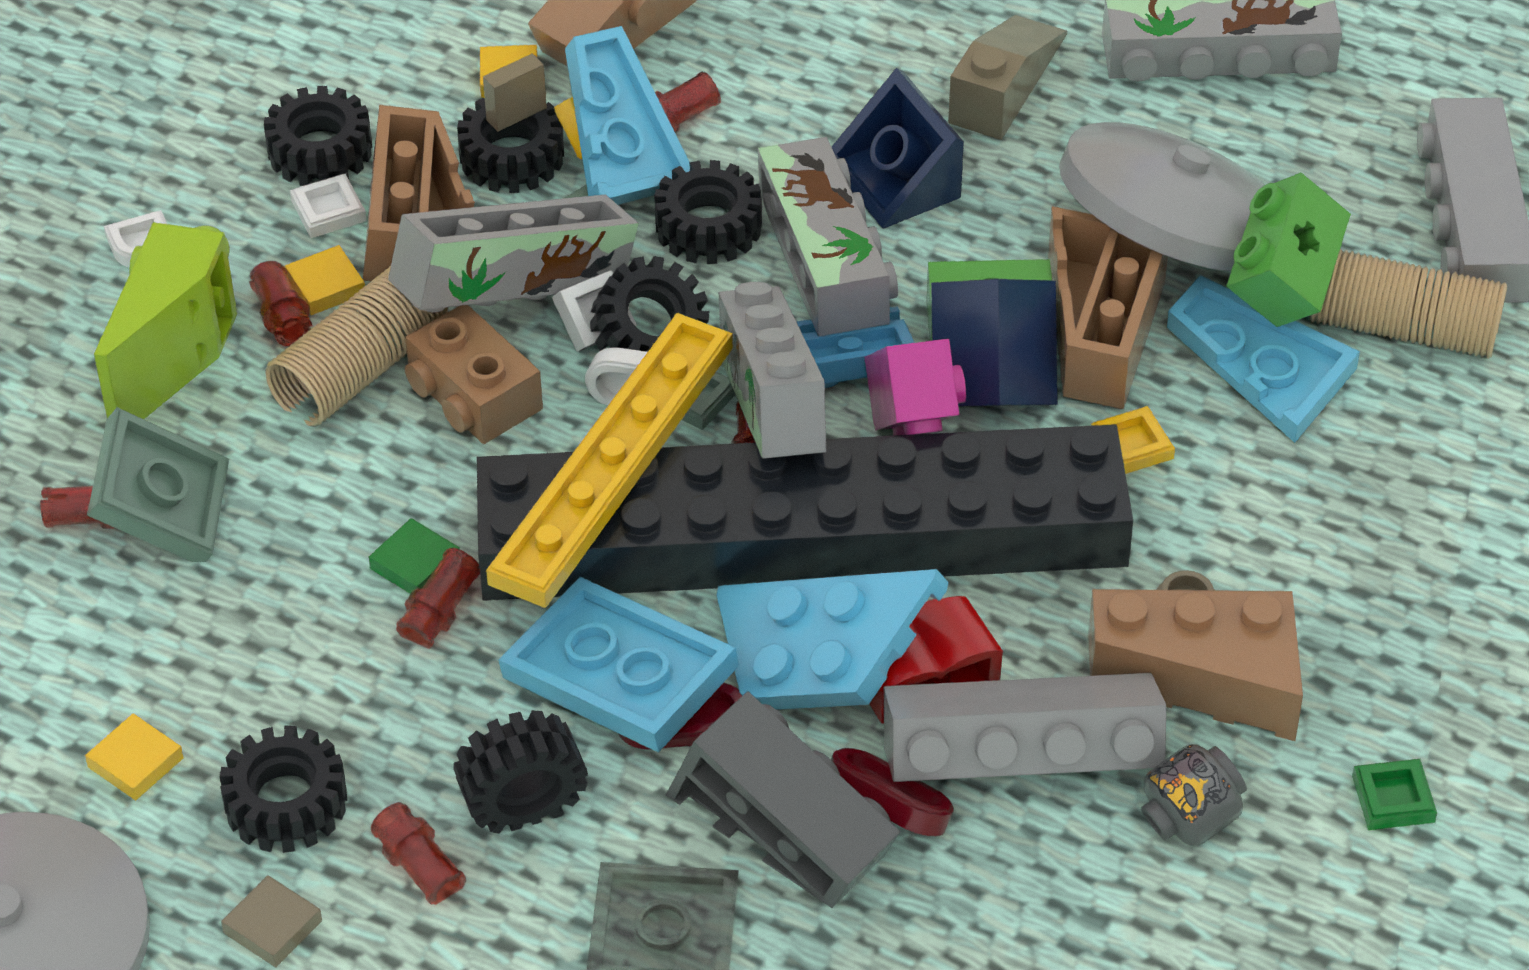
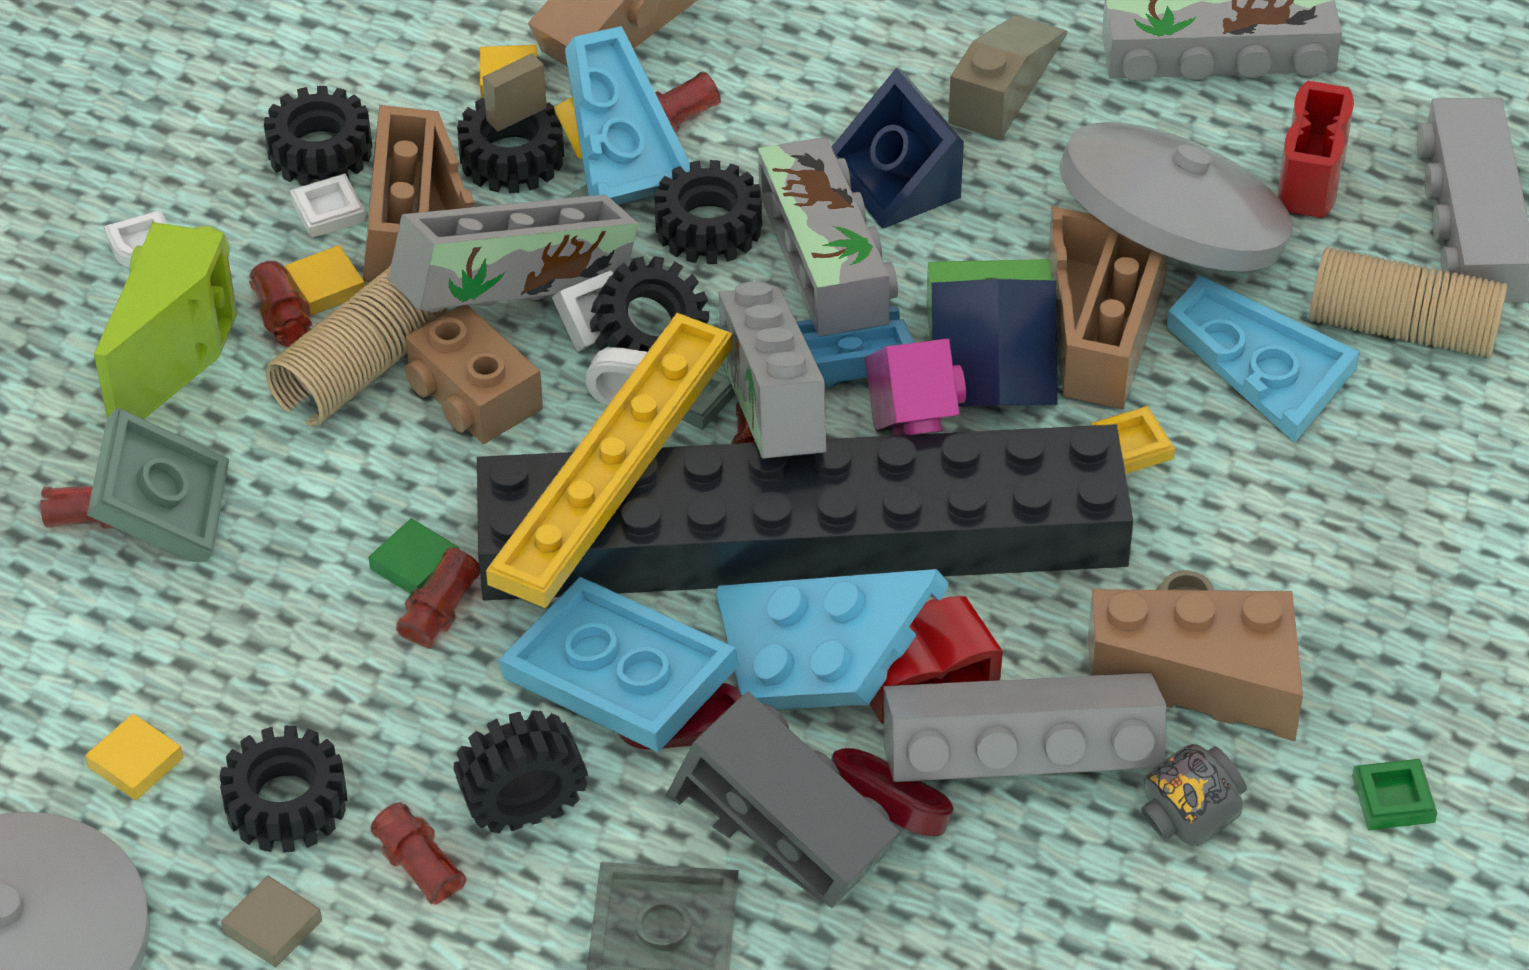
(1288, 250): bright green brick -> none
(1315, 148): none -> red brick

